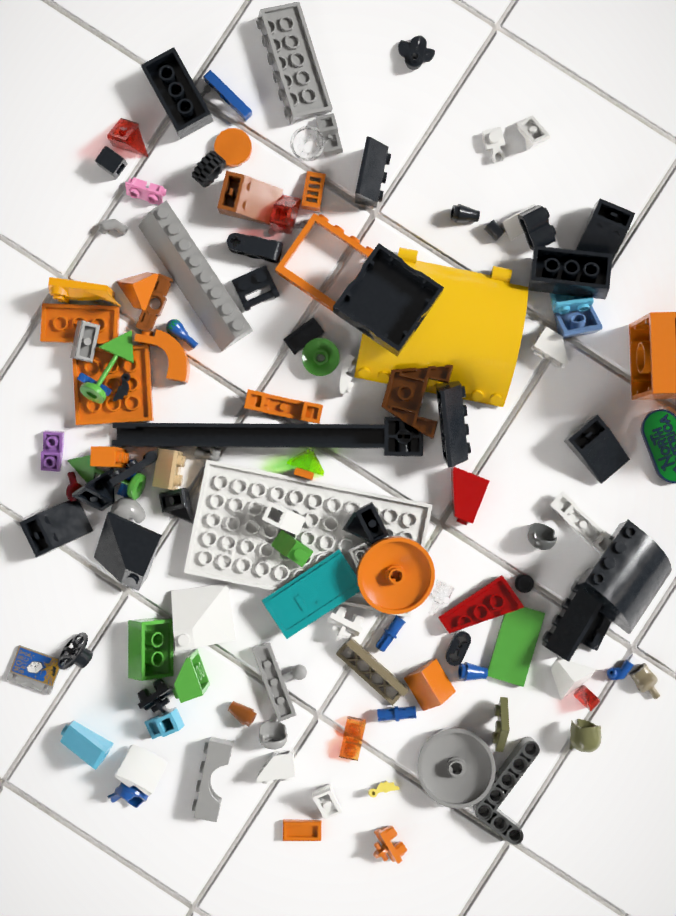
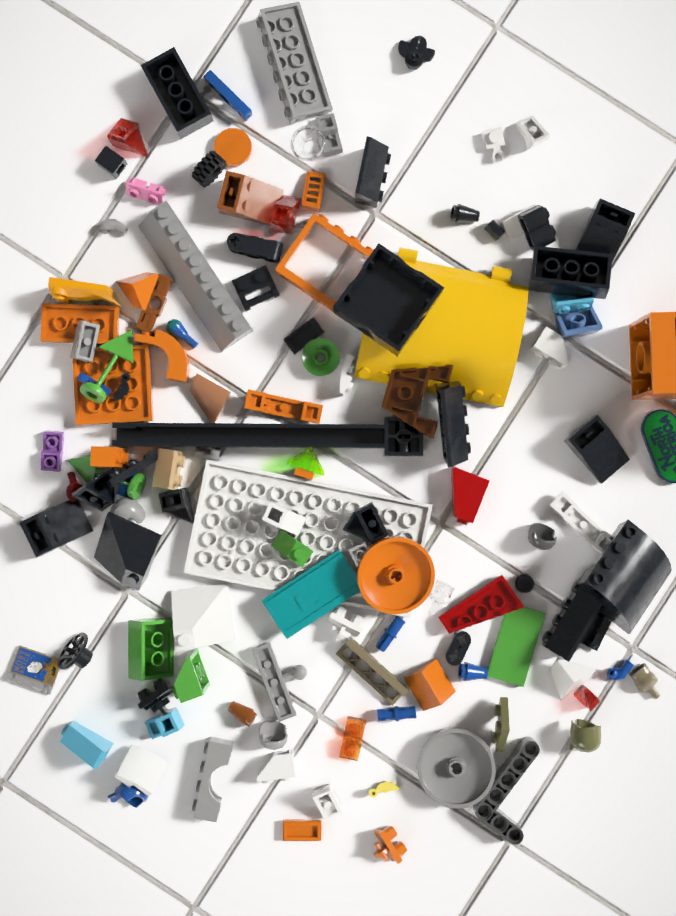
(209, 396): none -> nougat slope

